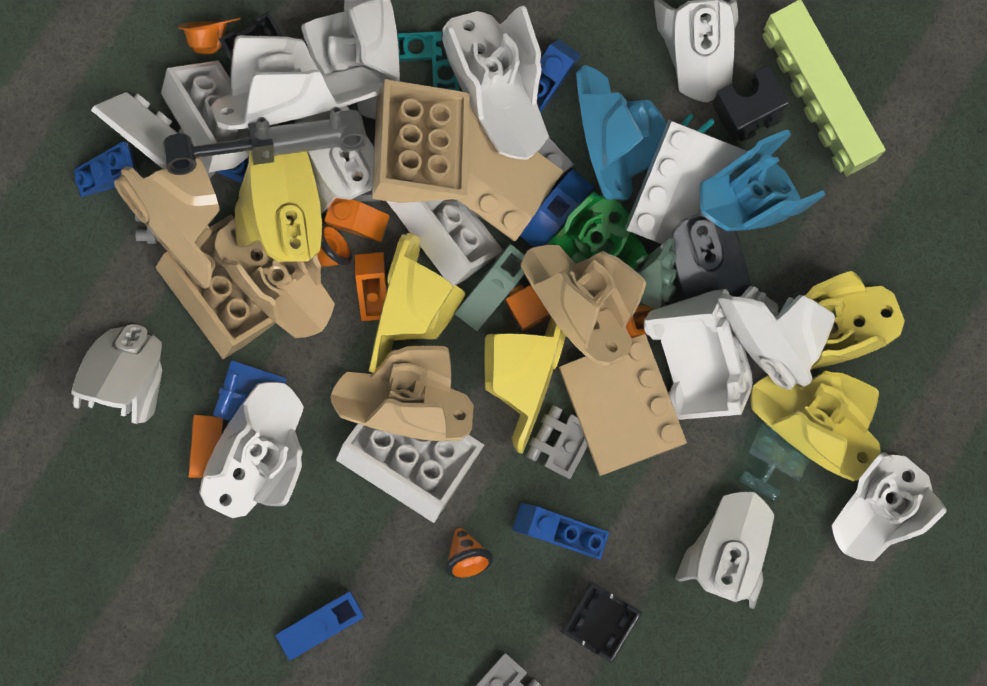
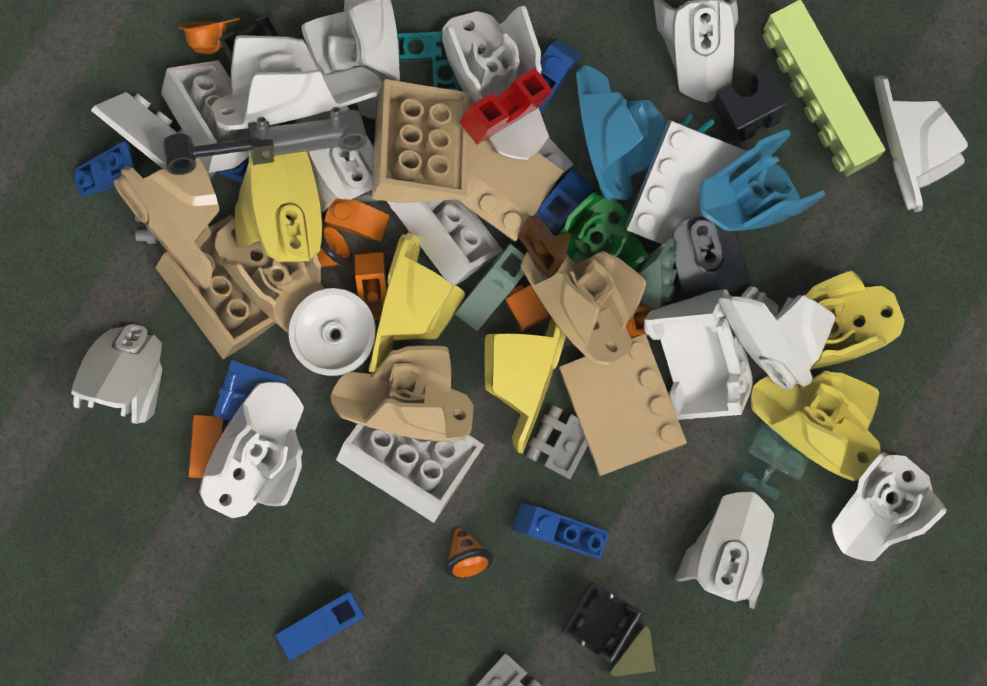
(316, 320): none -> white dish
(496, 113): none -> red arch
(545, 248): none -> reddish brown slope
(637, 656): none -> olive slope
(920, 141): none -> white piece

